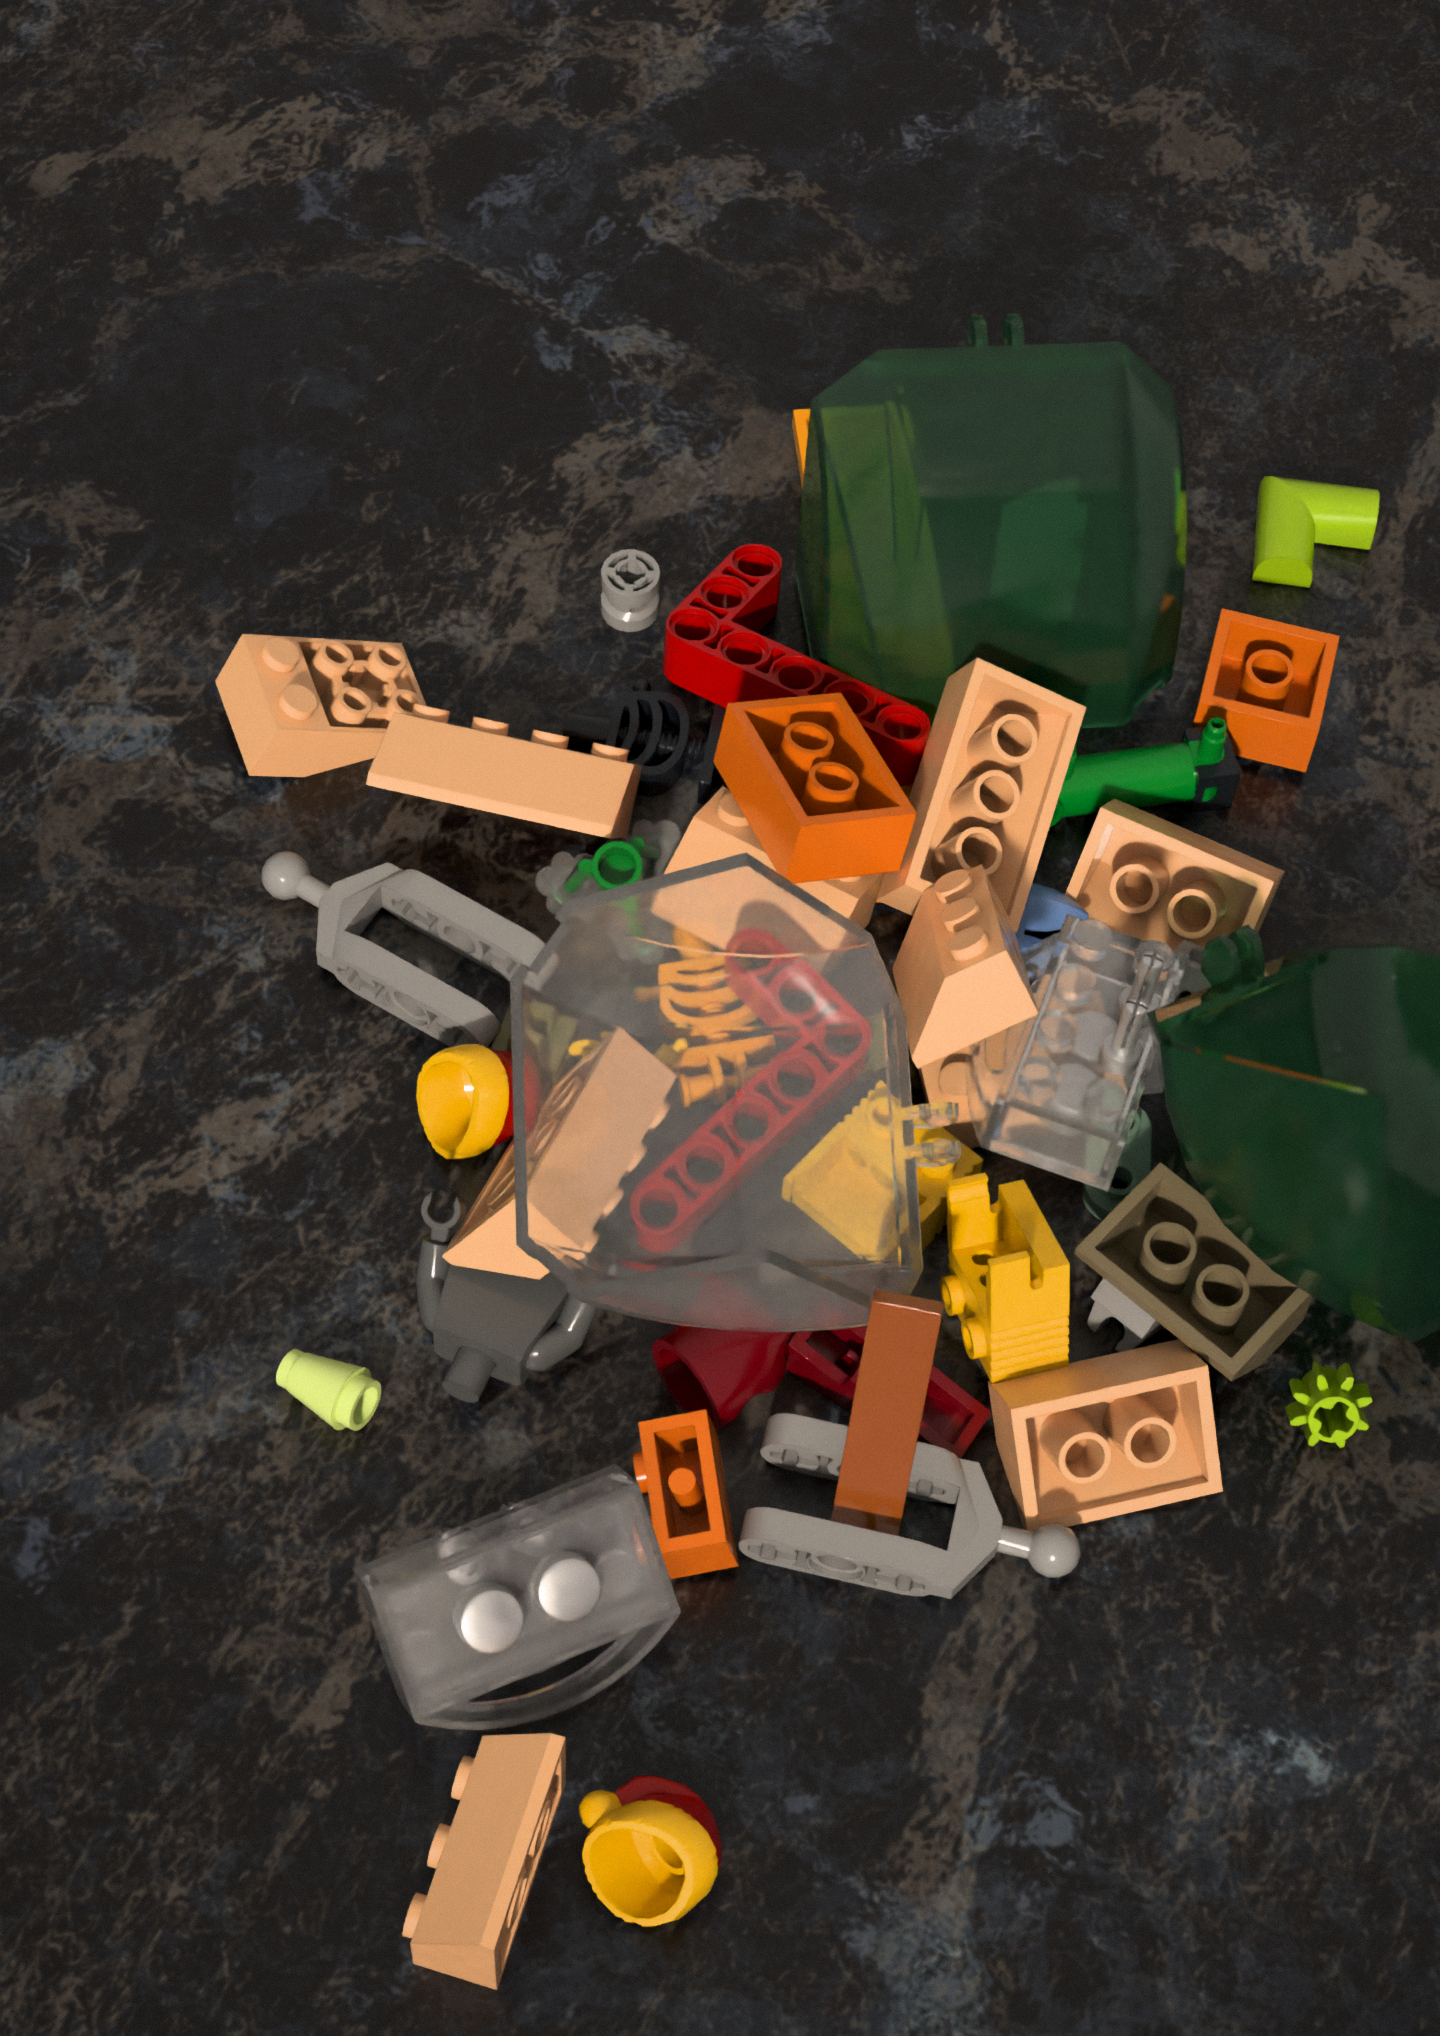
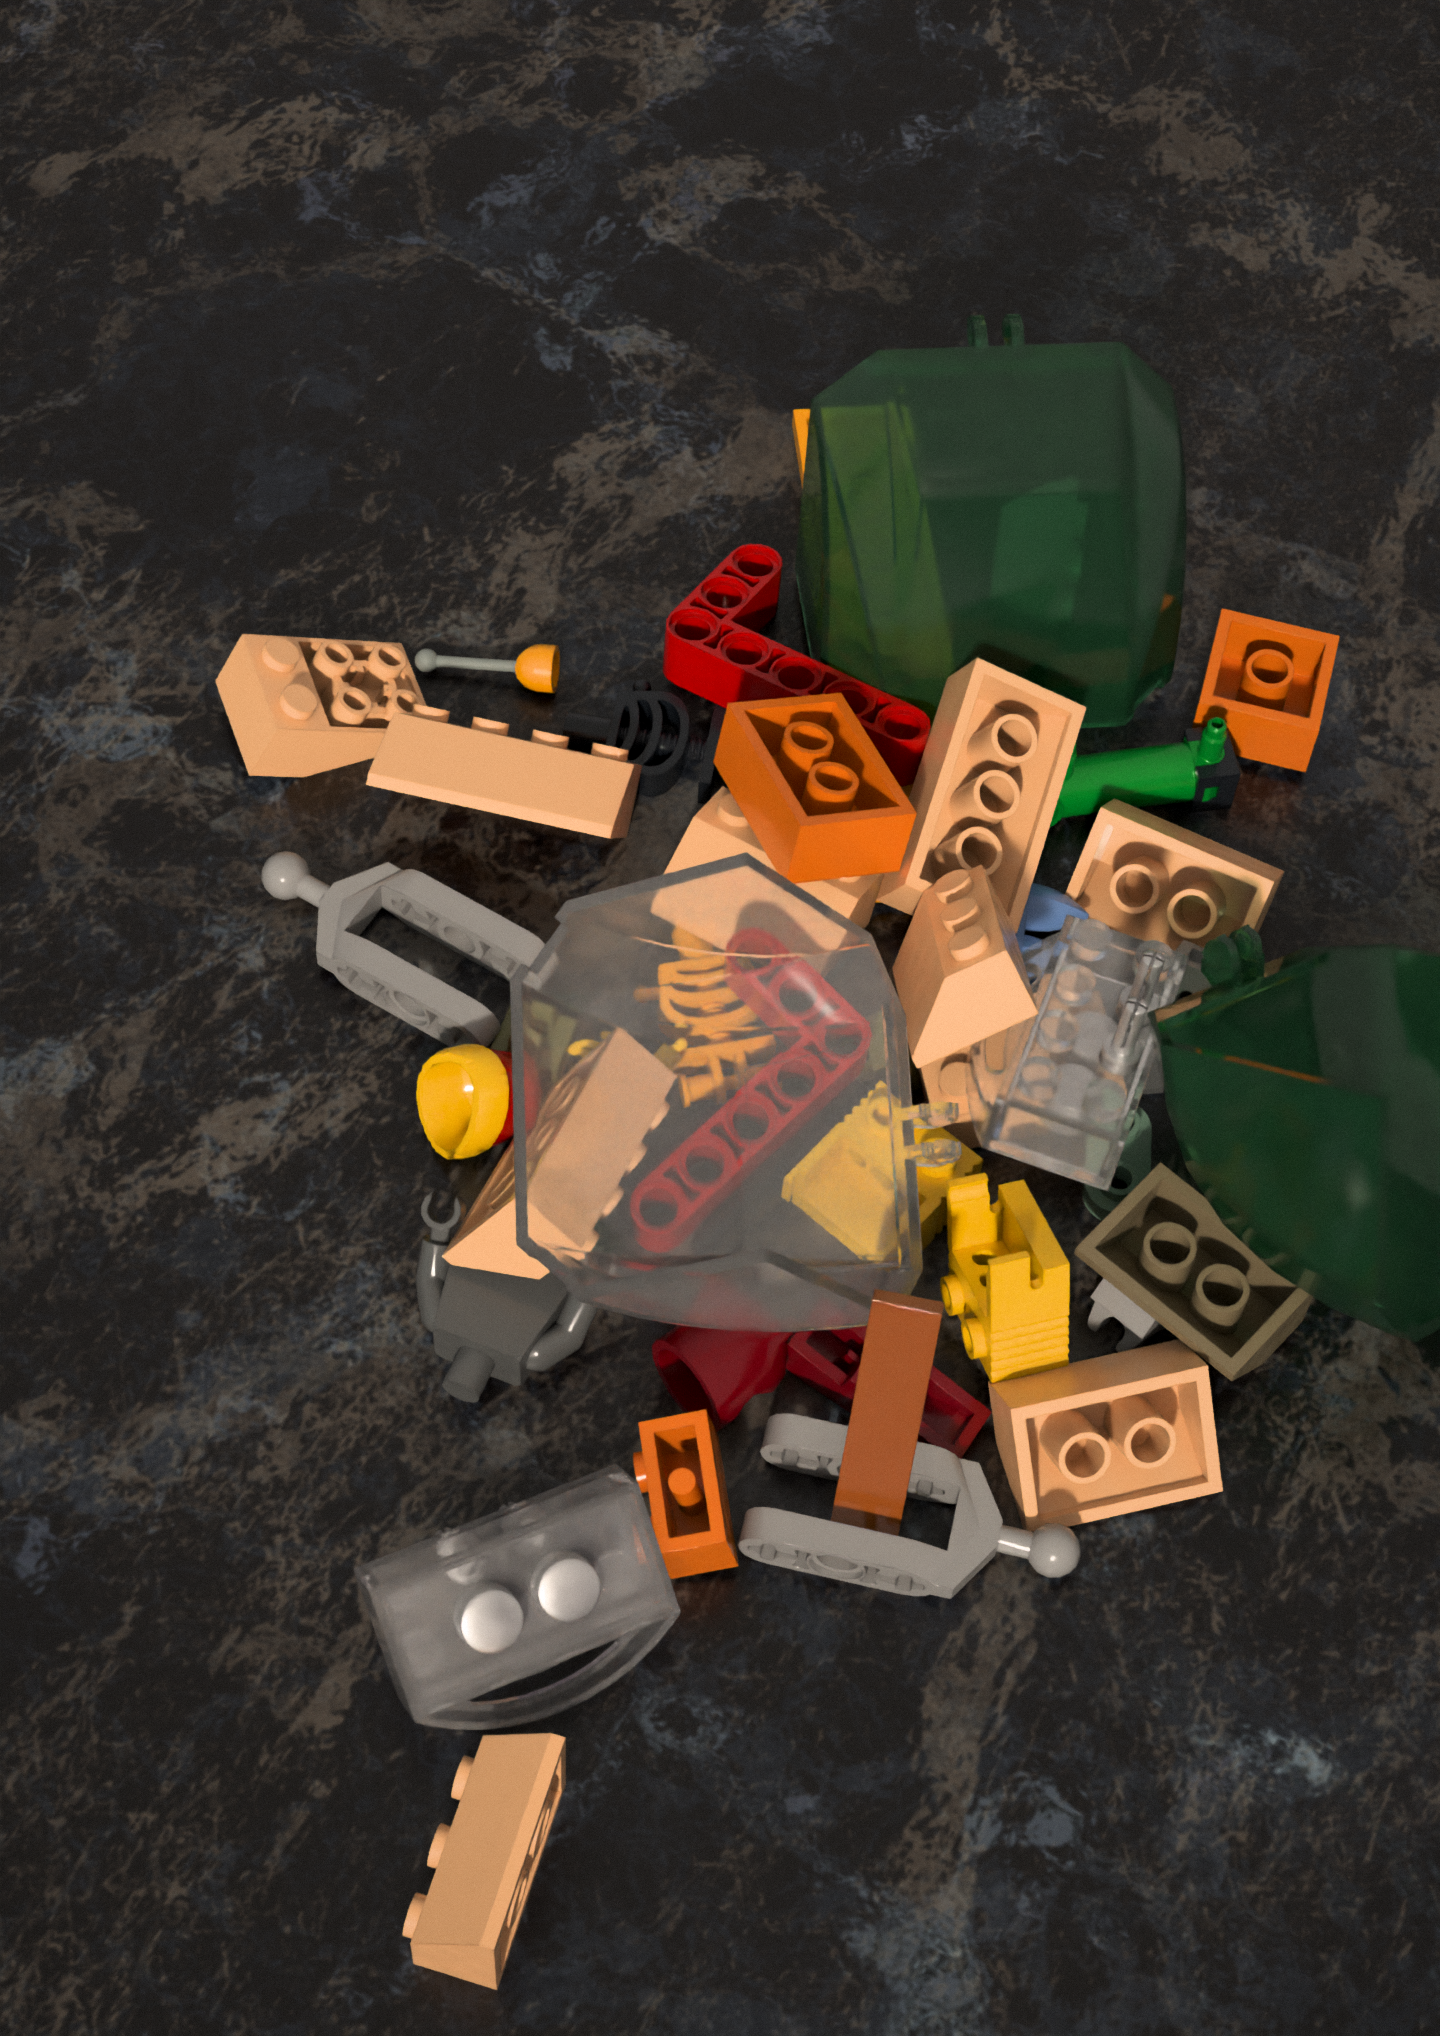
(330, 1388): yellowish green cone -> none
(535, 667): none -> hinge
(613, 865): plant -> none
(630, 590): light grey wheel -> none
(650, 1849): yellow piece -> none
(1301, 513): lime brick -> none
(1328, 1404): lime gear -> none

